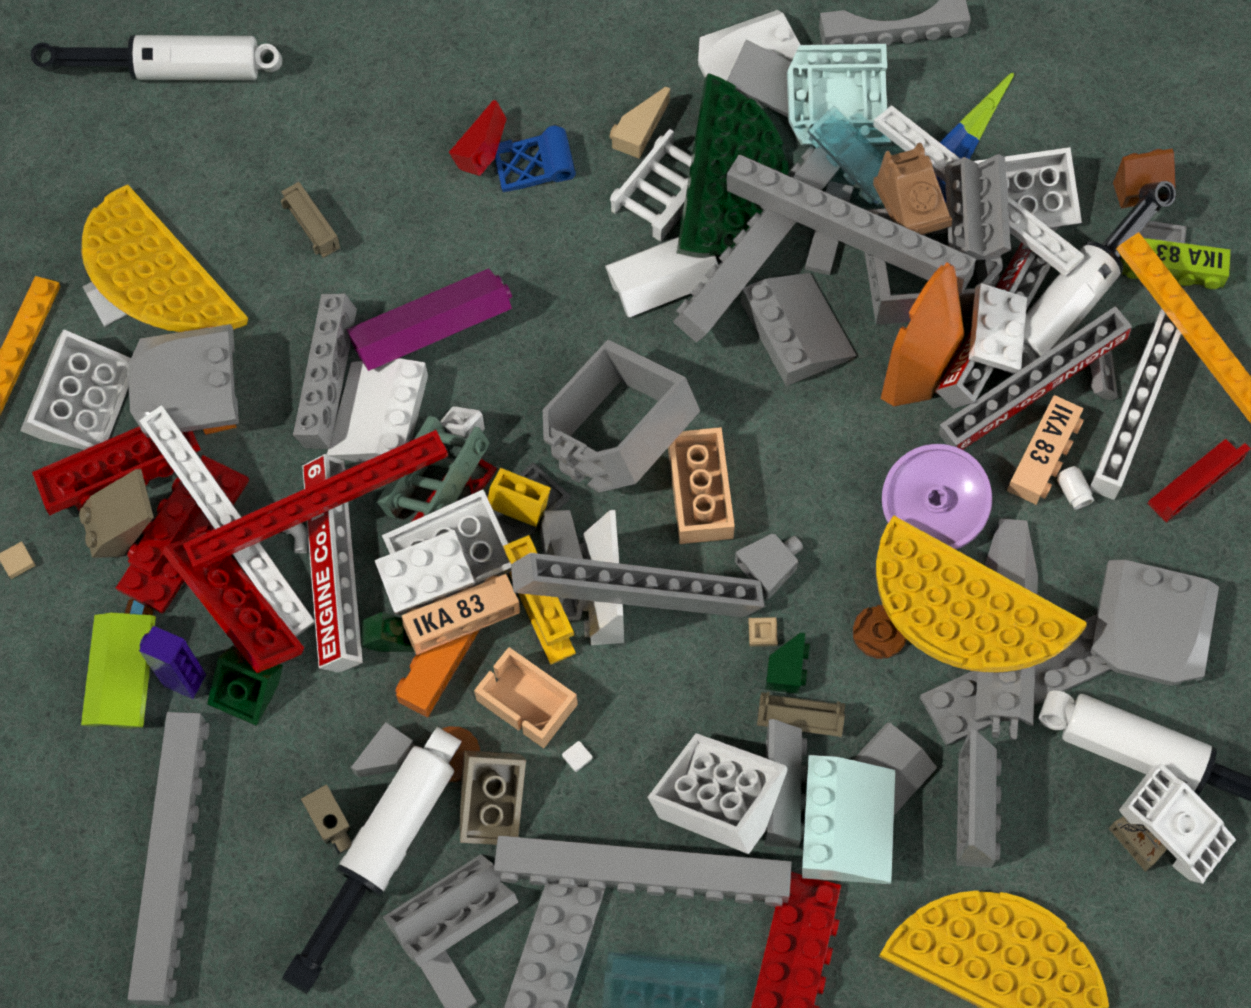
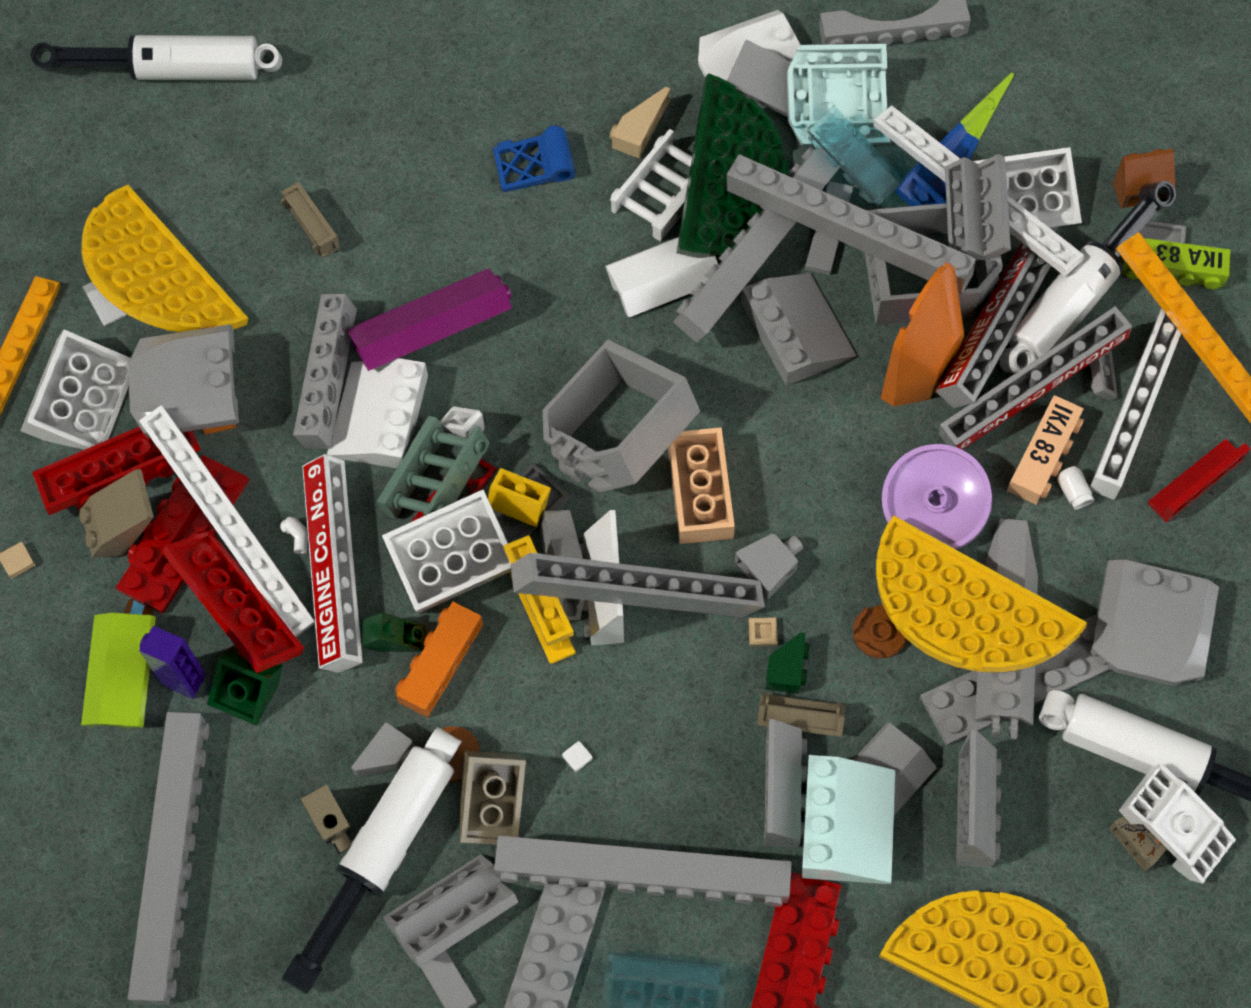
(315, 500): red plate -> none
(425, 572): white brick -> none
(460, 613): light nougat brick -> none
(481, 141): red slope -> none
(526, 697): light nougat piece -> none
(719, 792): white slope -> none
(912, 191): medium nougat piece -> none
(998, 328): white plate -> none

